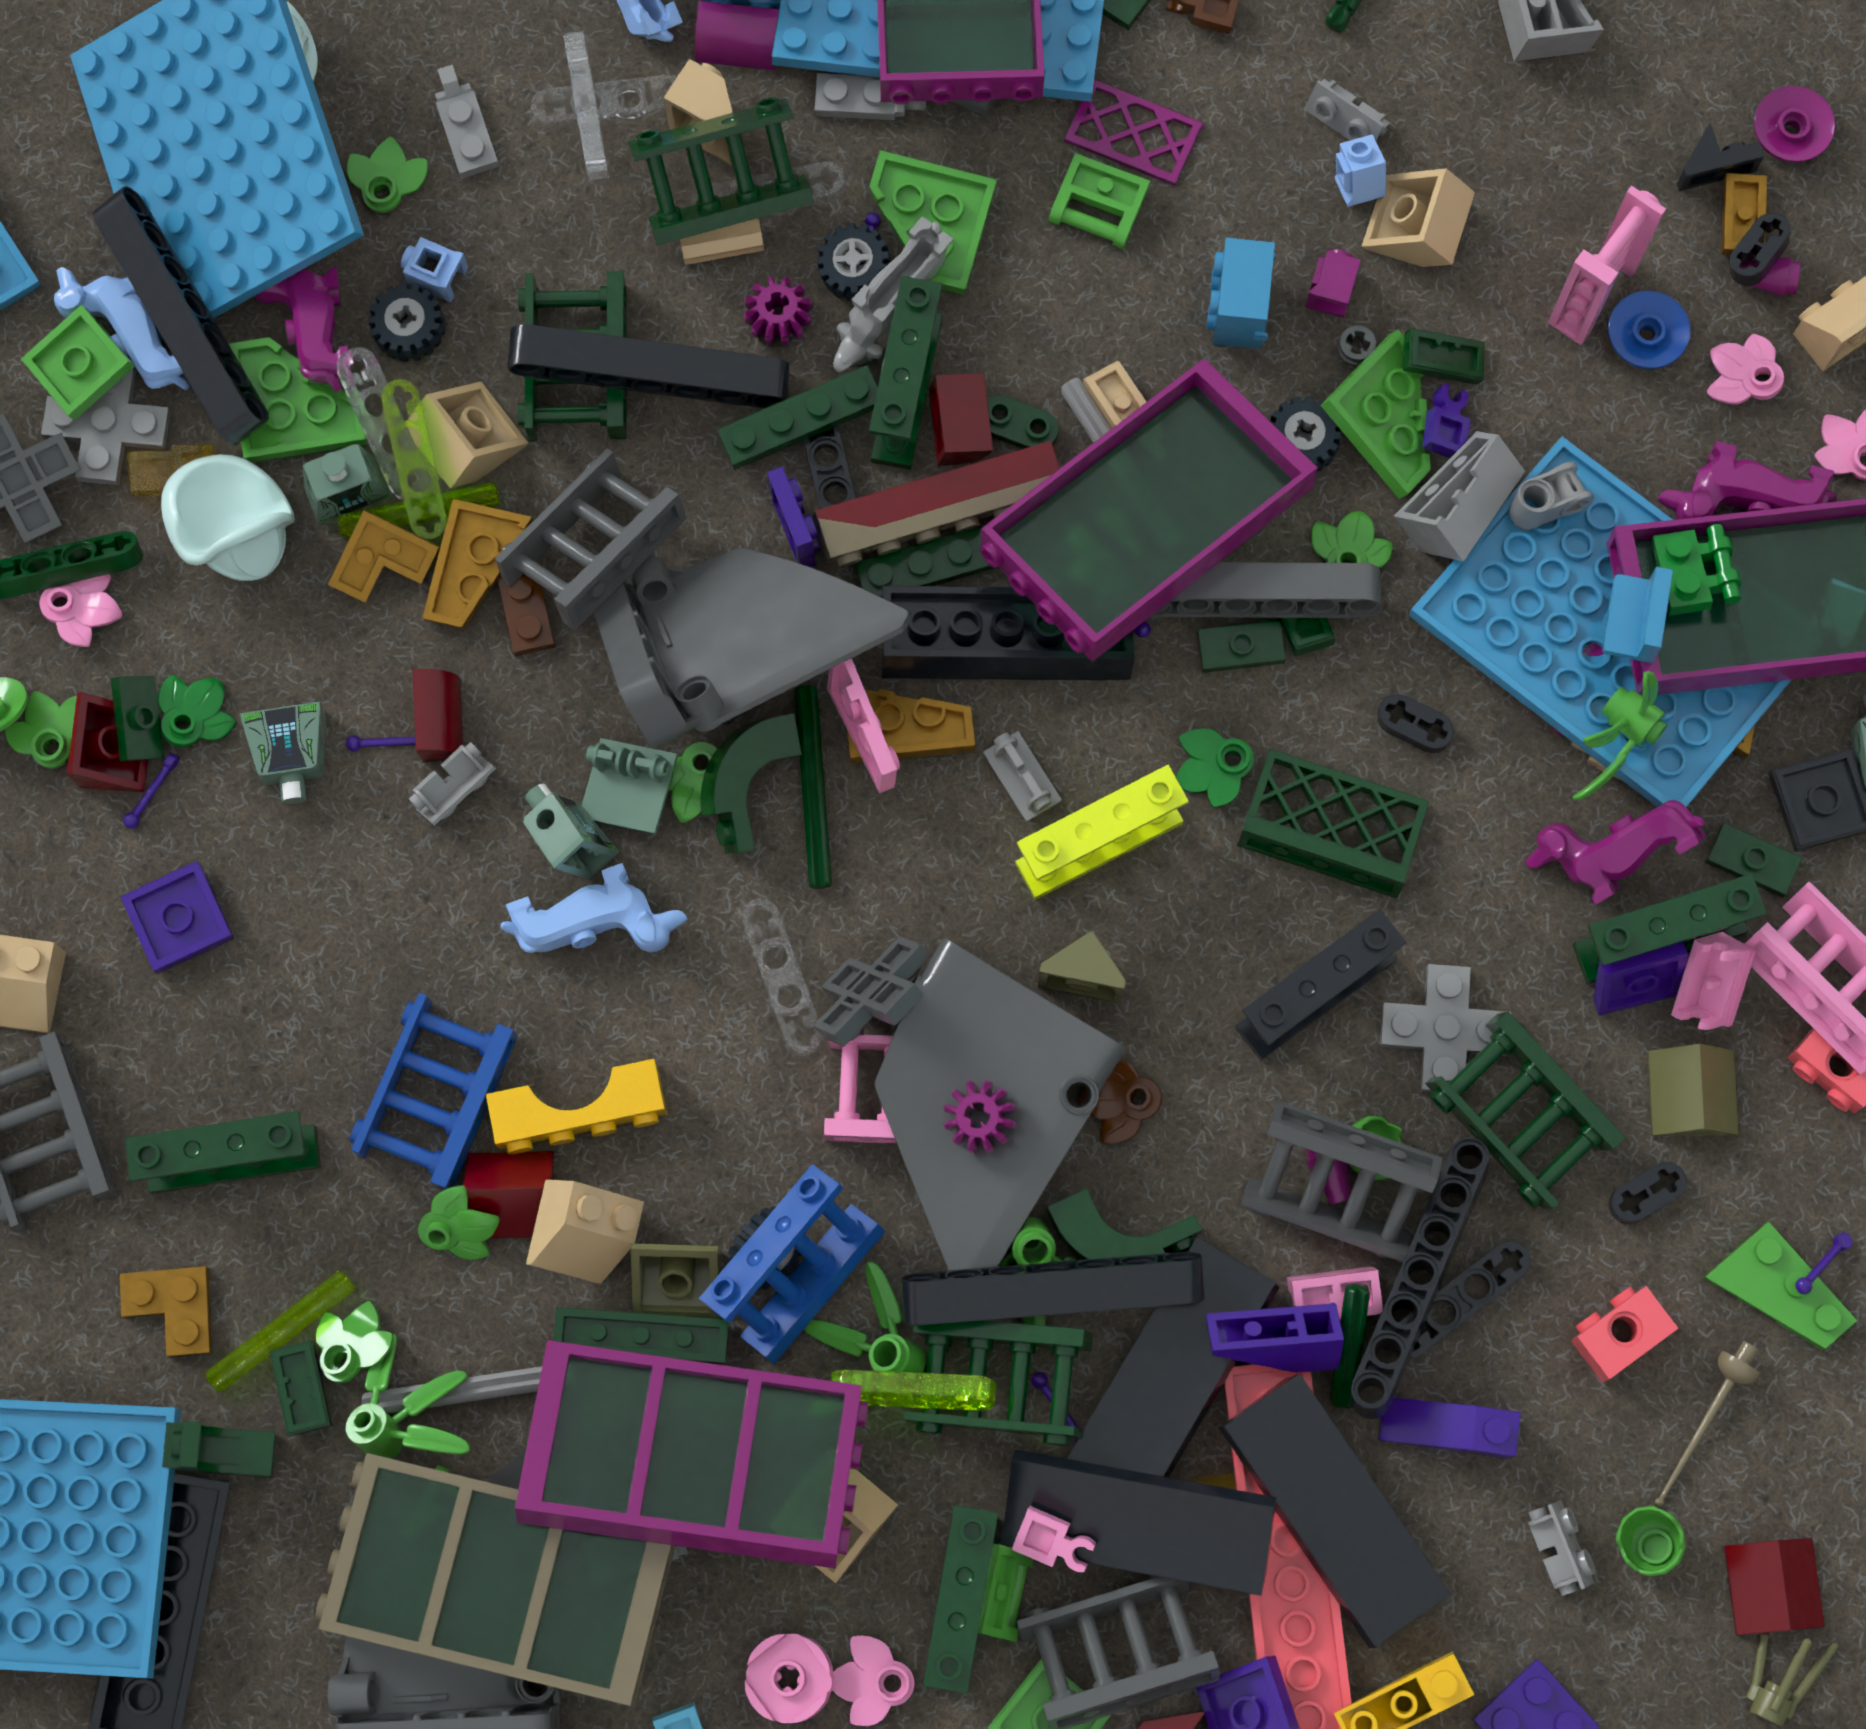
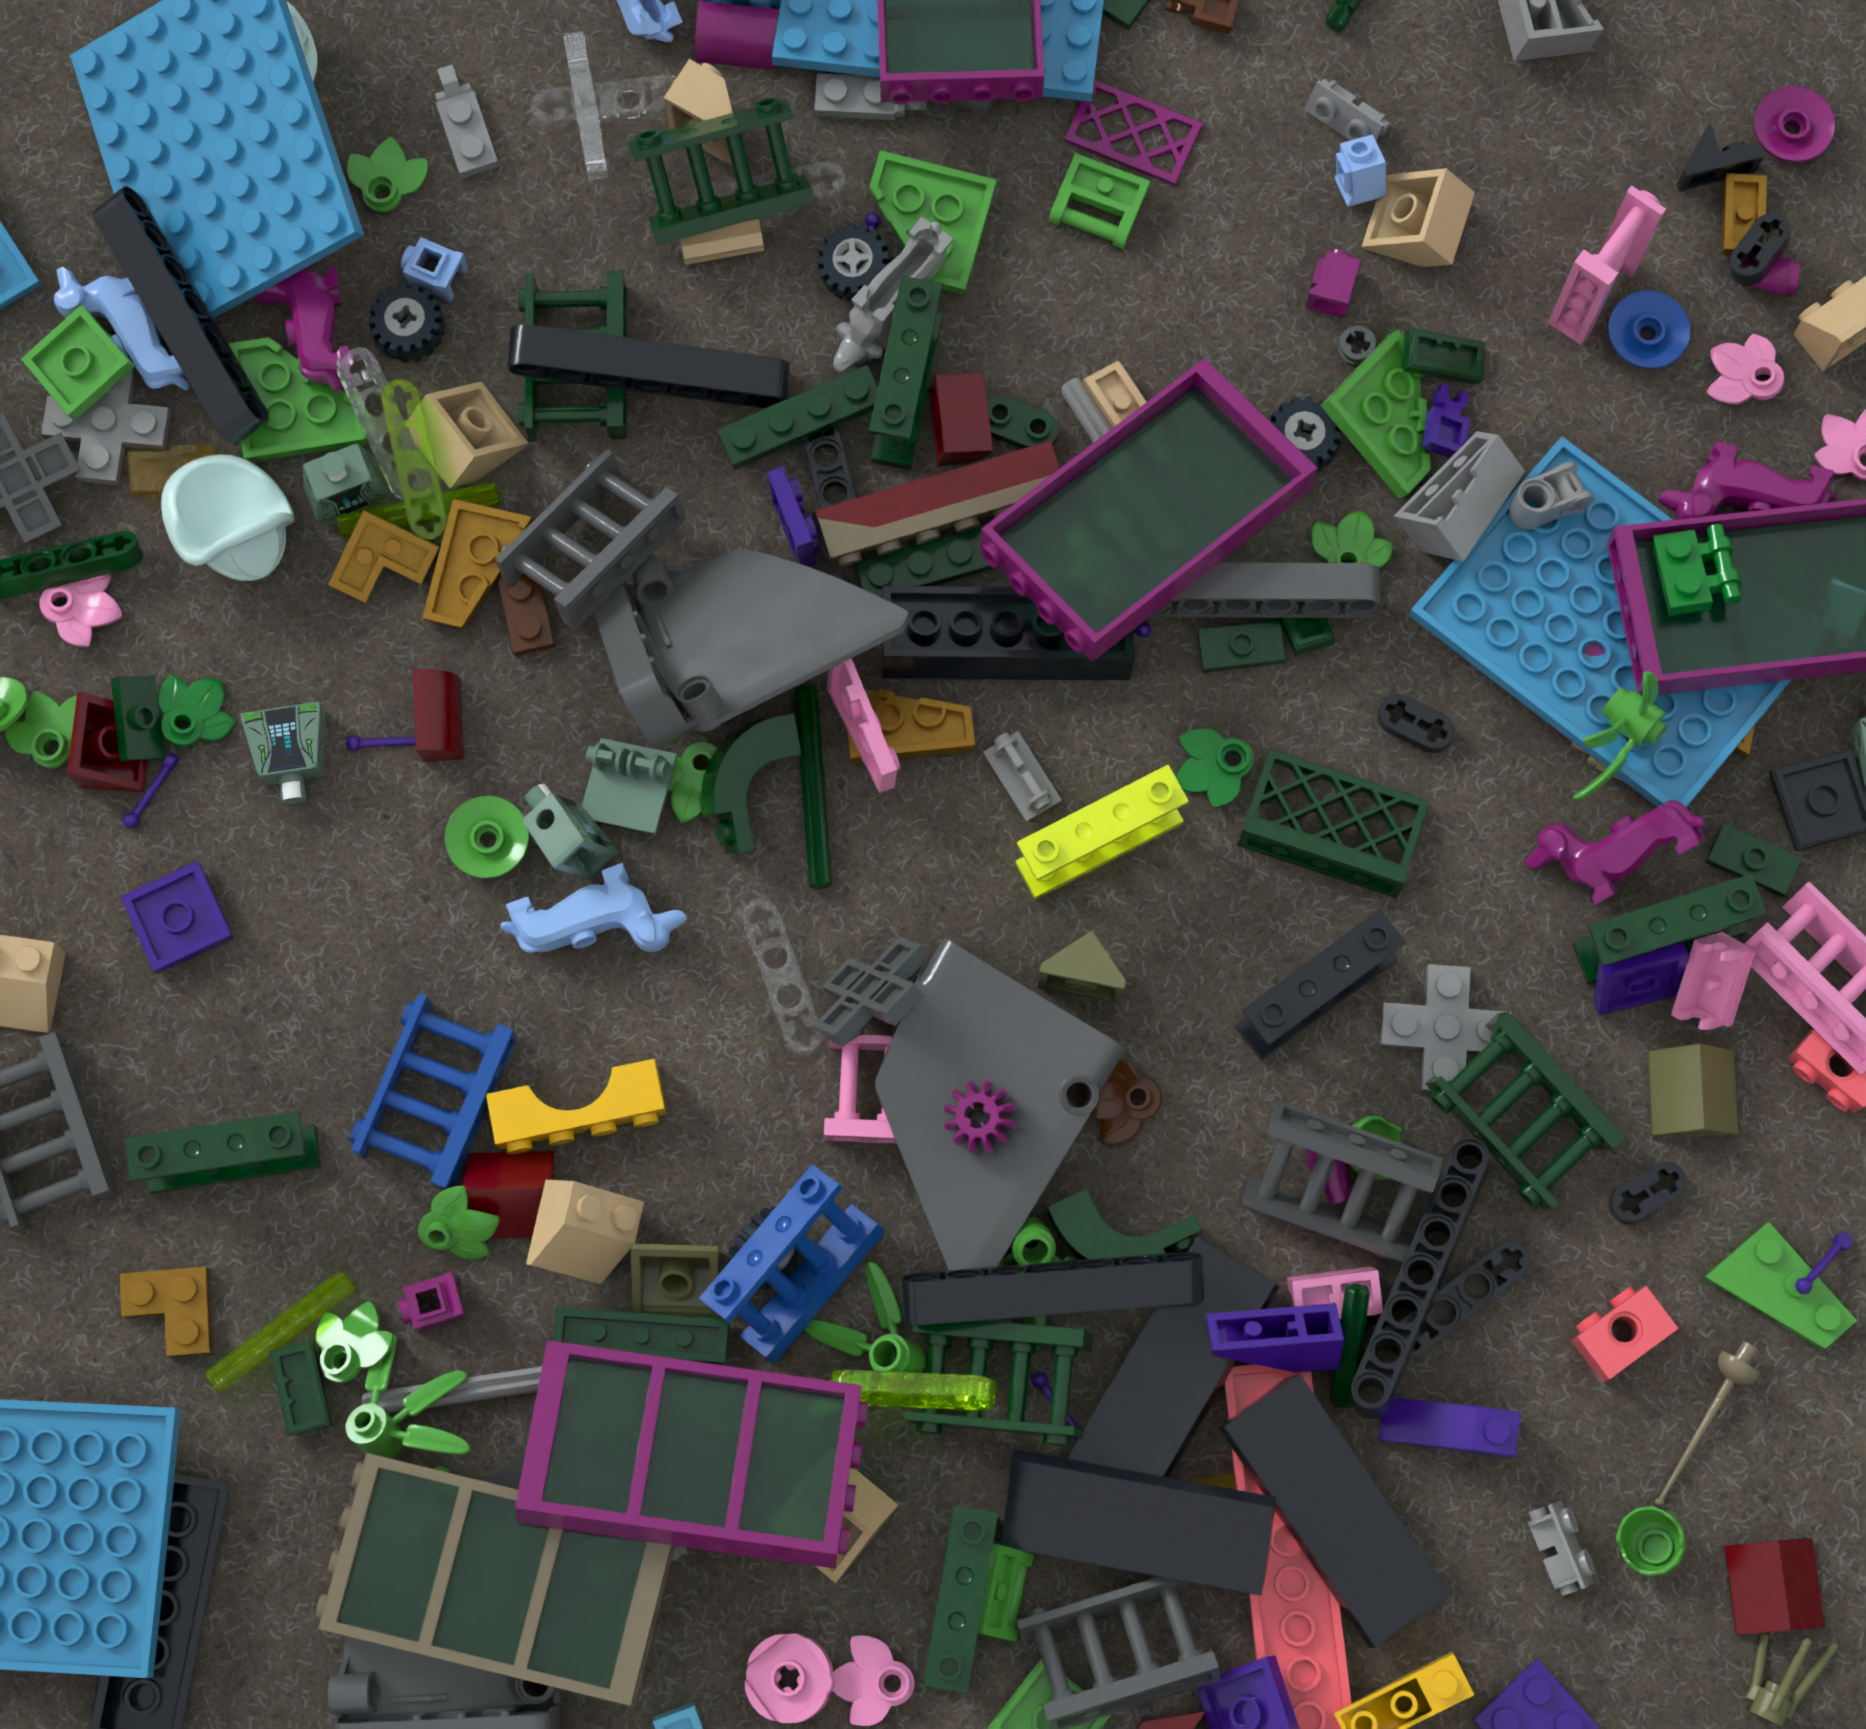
(218, 1450): dark green arch -> none
(439, 797): light grey hinge -> none
(449, 1298): none -> magenta window
(475, 820): none -> bright green dish
(794, 309): magenta gear -> none
(1045, 1538): bright pink plate -> none
(1241, 293): dark azure brick -> none
(1637, 615): dark azure panel -> none

